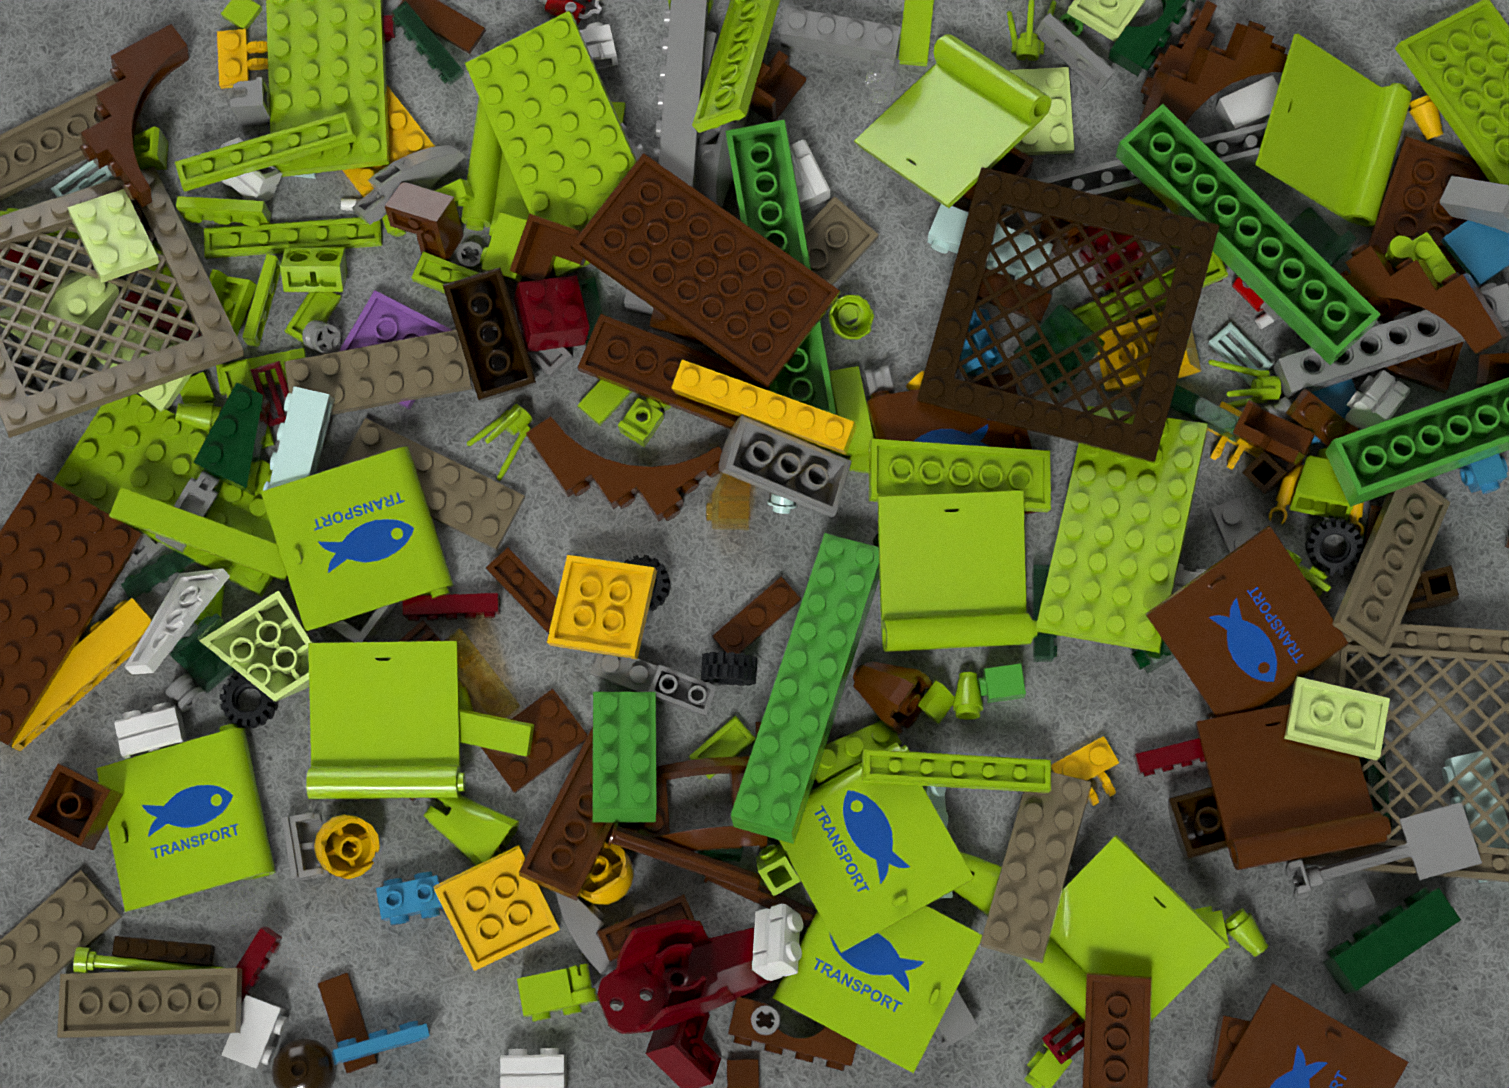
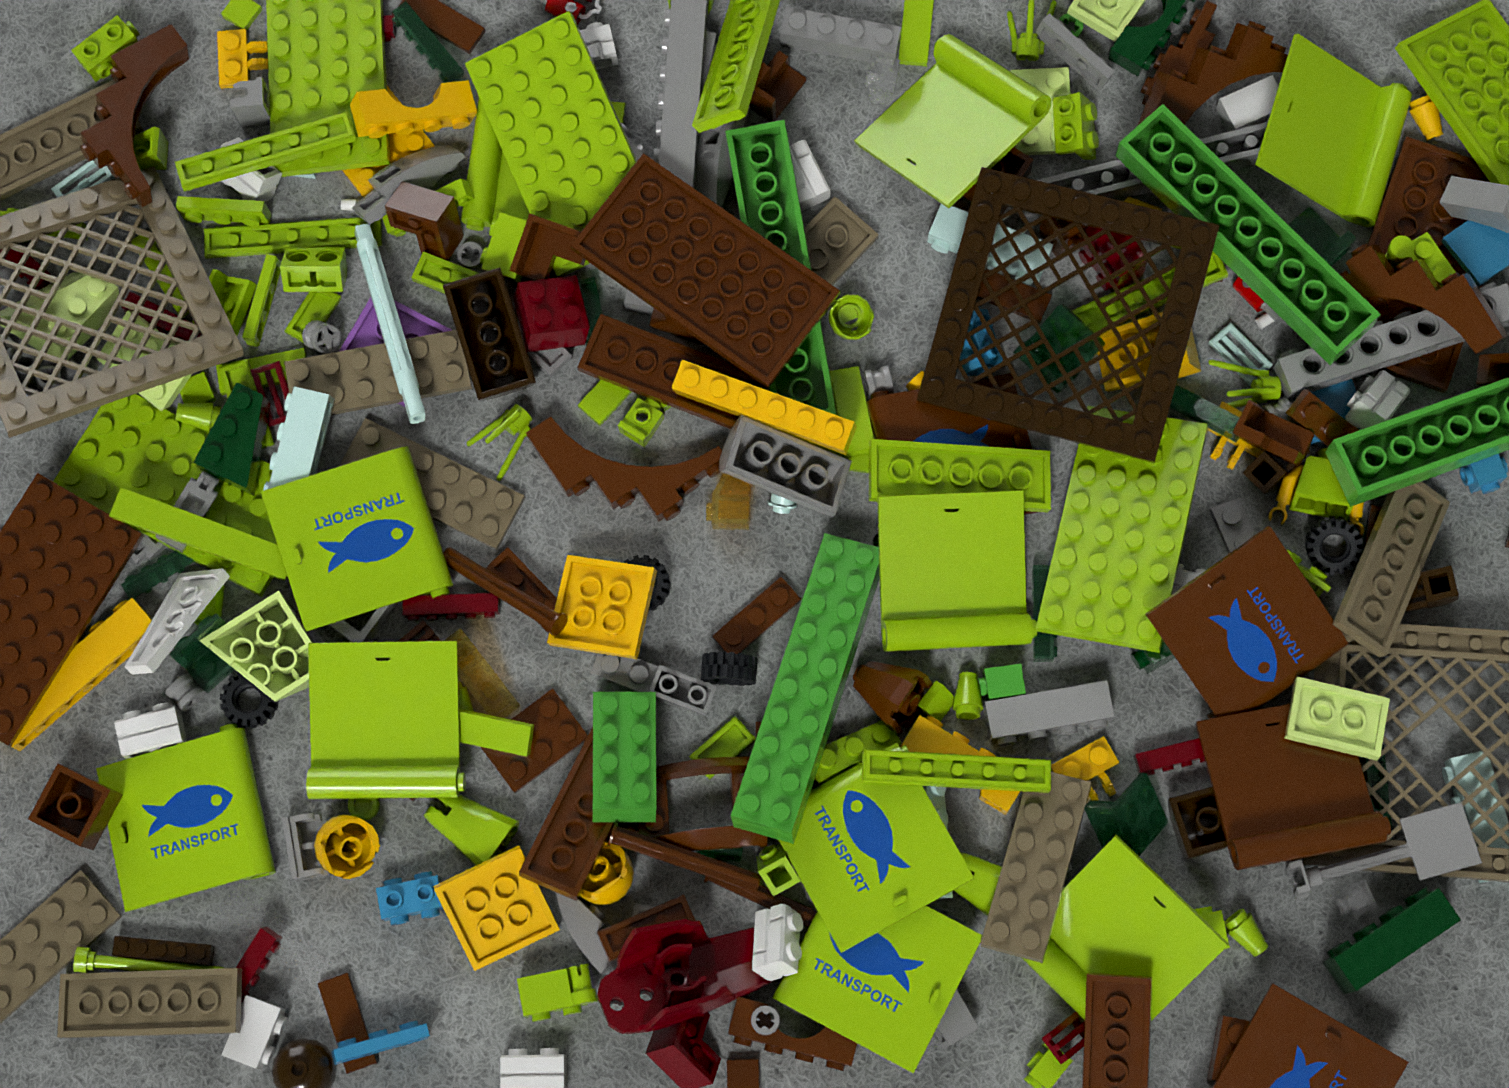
(97, 49): none -> lime brick
(113, 235): yellowish green plate -> none
(363, 808): none -> lime tile
(379, 114): none -> yellow arch
(389, 323): none -> light aqua piece
(505, 591): none -> reddish brown axle
(929, 737): none -> yellow arch
(1049, 711): none -> light grey brick
(1075, 126): none -> lime bracket
(1133, 817): none -> clear green bracket

